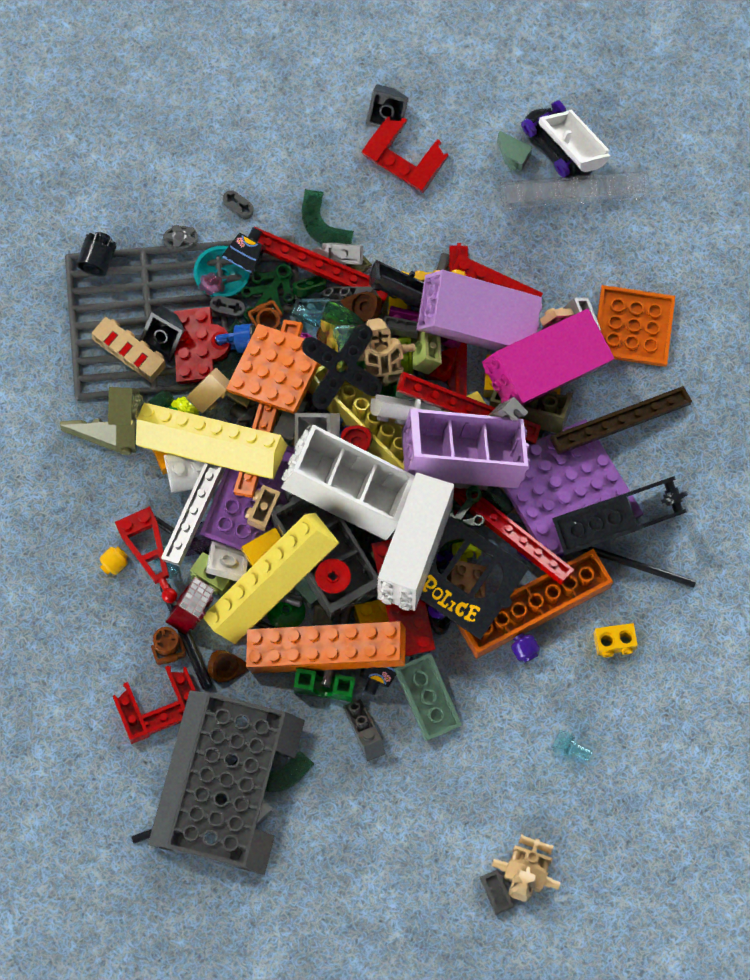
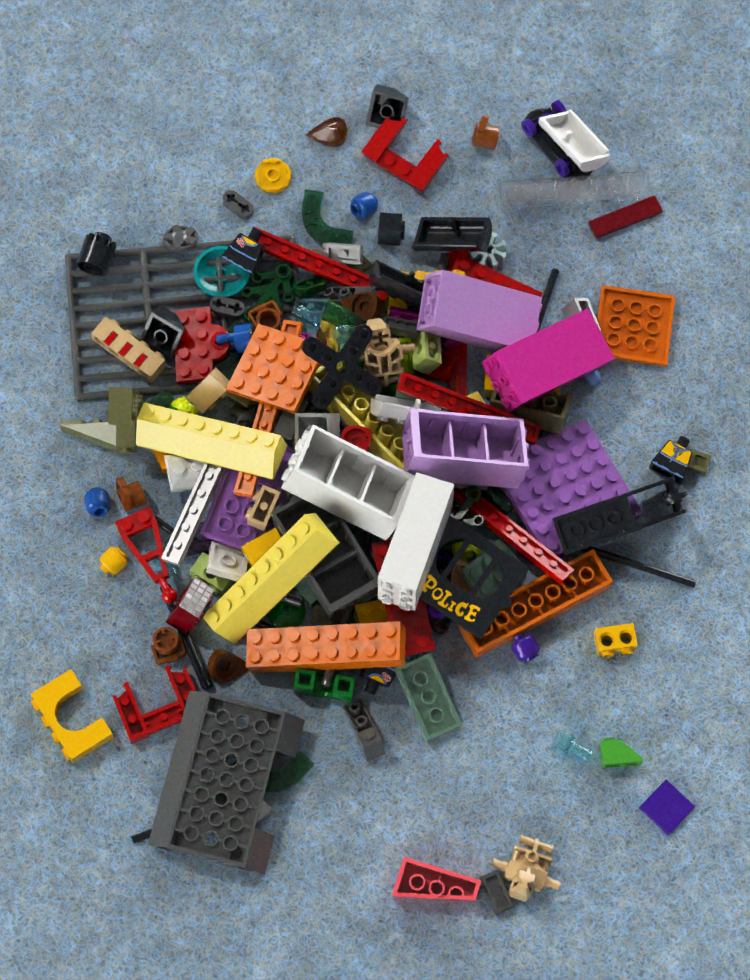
(74, 743): none -> yellow arch
(97, 502): none -> blue head
(130, 495): none -> dark orange piece
(210, 283): clear pink plant -> none
(272, 175): none -> yellow tile
(330, 132): none -> reddish brown piece
(339, 569): red piece -> none
(364, 205): none -> blue head
(391, 229): none -> black brick
(431, 882): none -> coral wedge
(453, 234): none -> black container
(474, 570): none -> sand green plate
(485, 135): none -> dark orange piece
(497, 253): none -> light aqua gear
(510, 409): light grey hinge -> none
(514, 152): sand green slope -> none
(547, 294): none -> black bar
(554, 316): tan wing -> none
(593, 378): none -> medium blue cylinder
(617, 754): none -> bright green slope
(620, 420): dark brown plate -> none
(625, 217): none -> dark red tile
(666, 807): none -> dark purple tile
(673, 459): none -> torso
(699, 462): none -> olive plate

